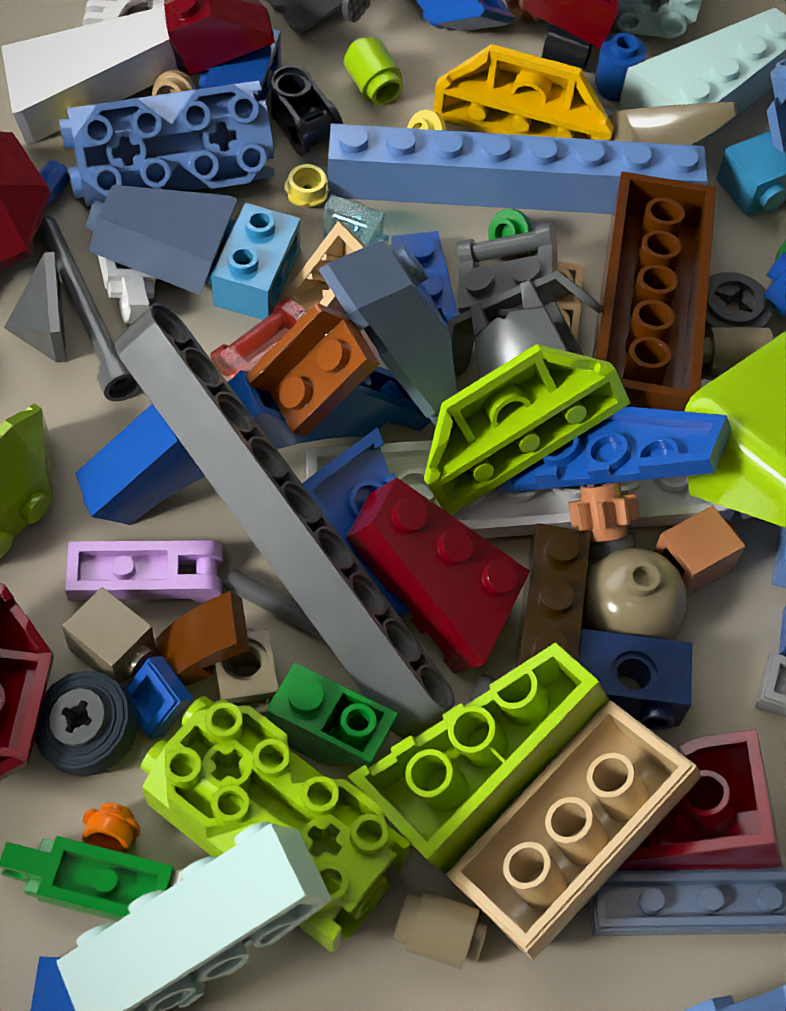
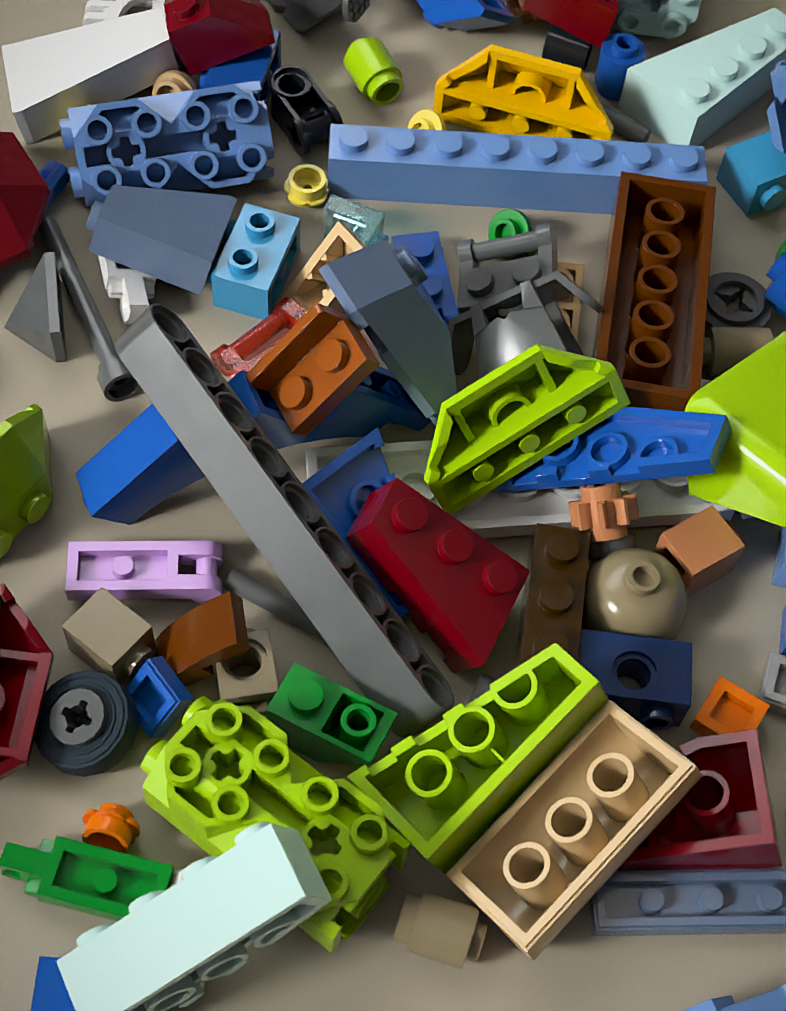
(671, 123): dark tan piece -> none
(728, 710): none -> orange plate

